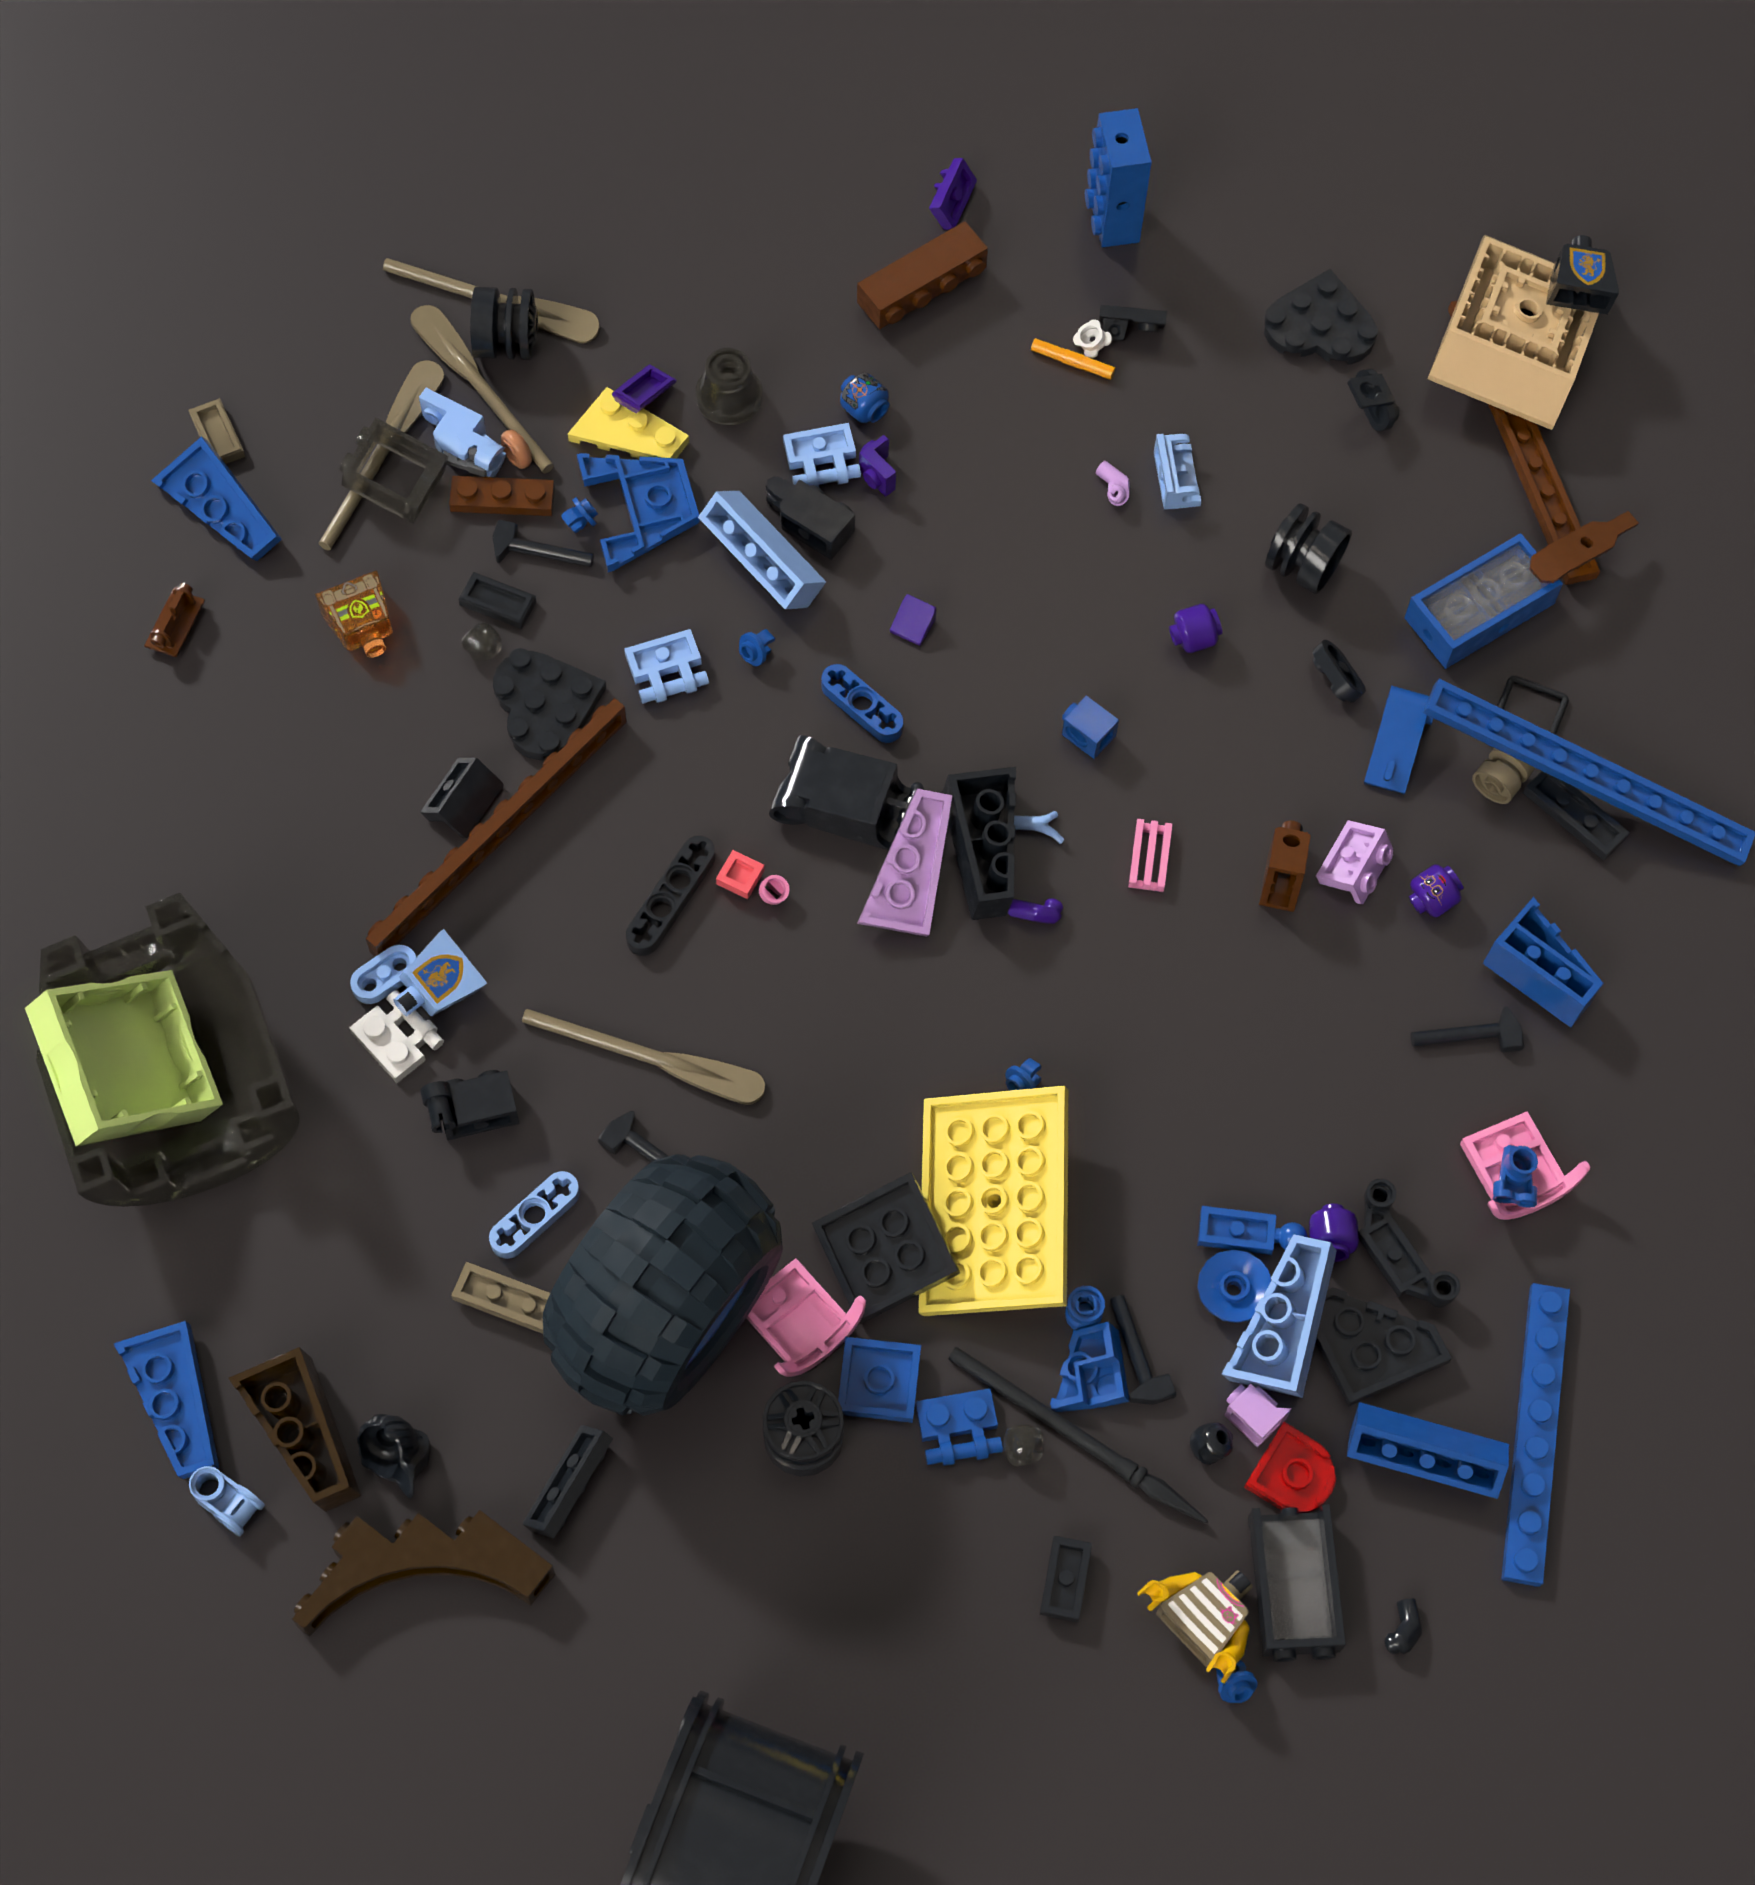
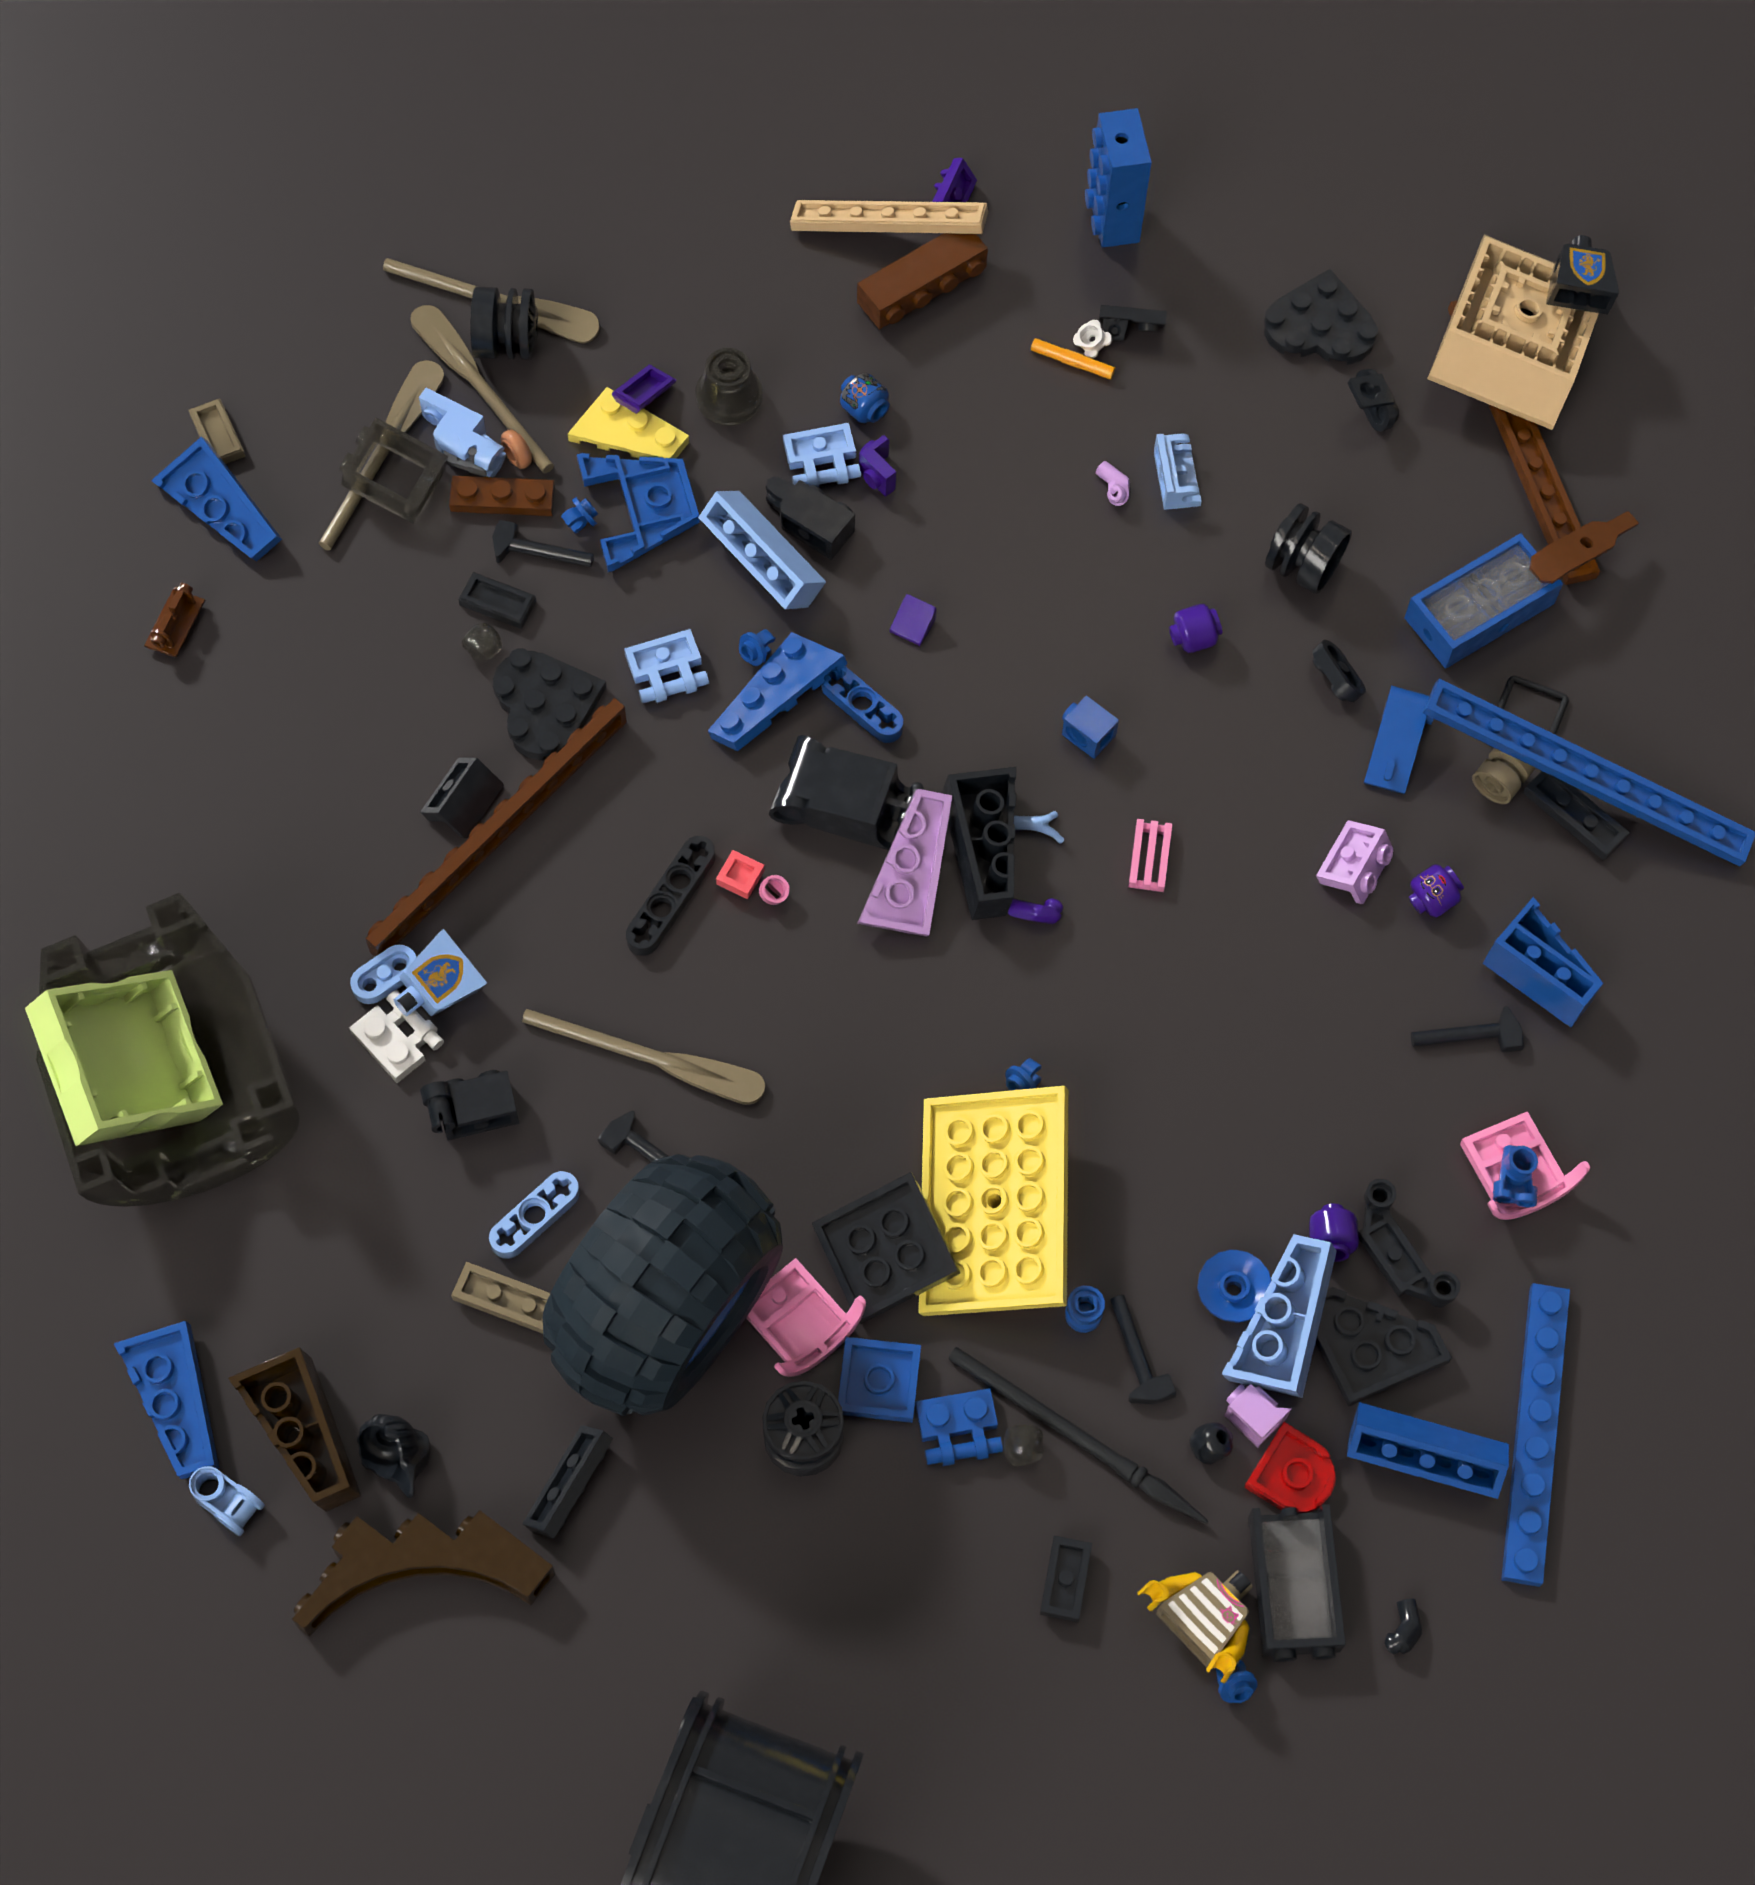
(357, 613): clear orange torso -> none
(774, 689): none -> blue wing
(889, 216): none -> tan tile
(1093, 1371): blue slope -> none
(1244, 1230): blue plate -> none
(1289, 856): reddish brown torso -> none

